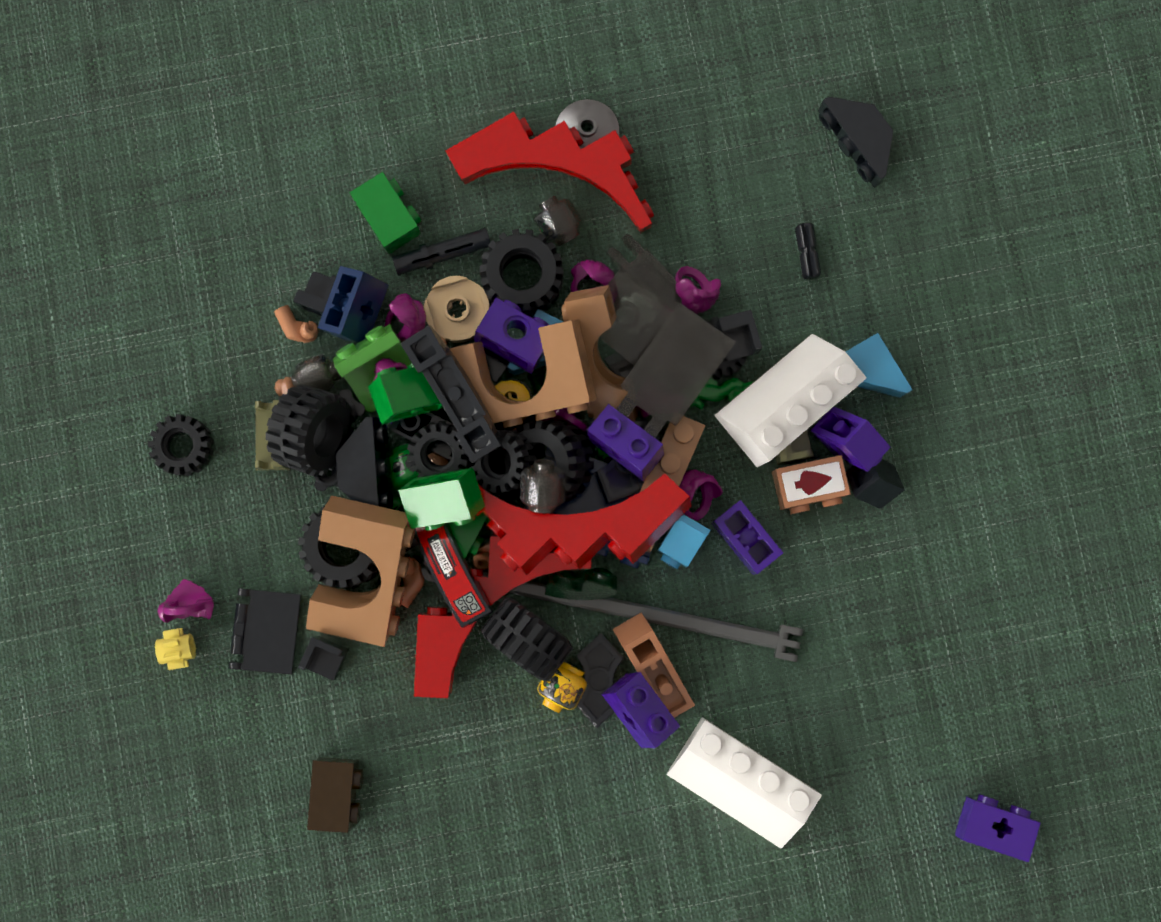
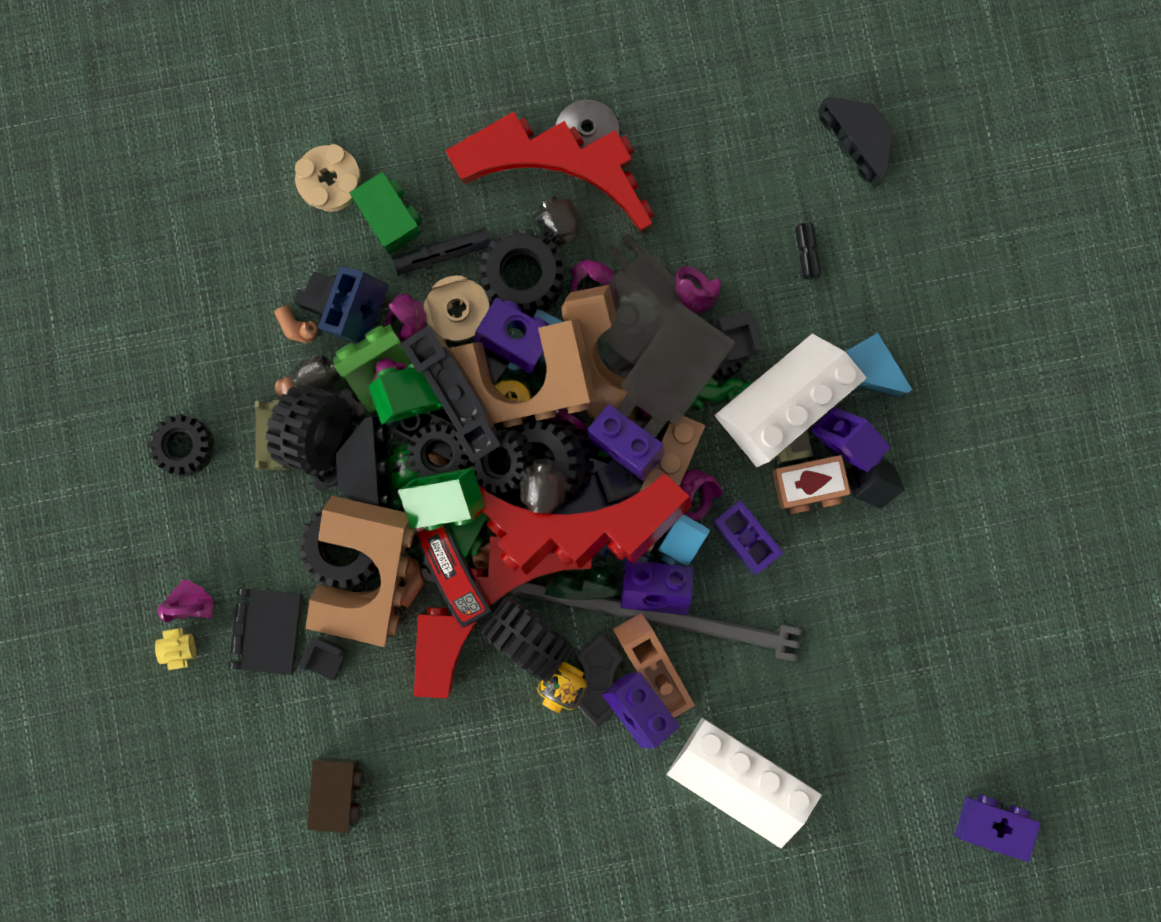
(324, 159): none -> tan plate
(657, 587): none -> dark purple brick

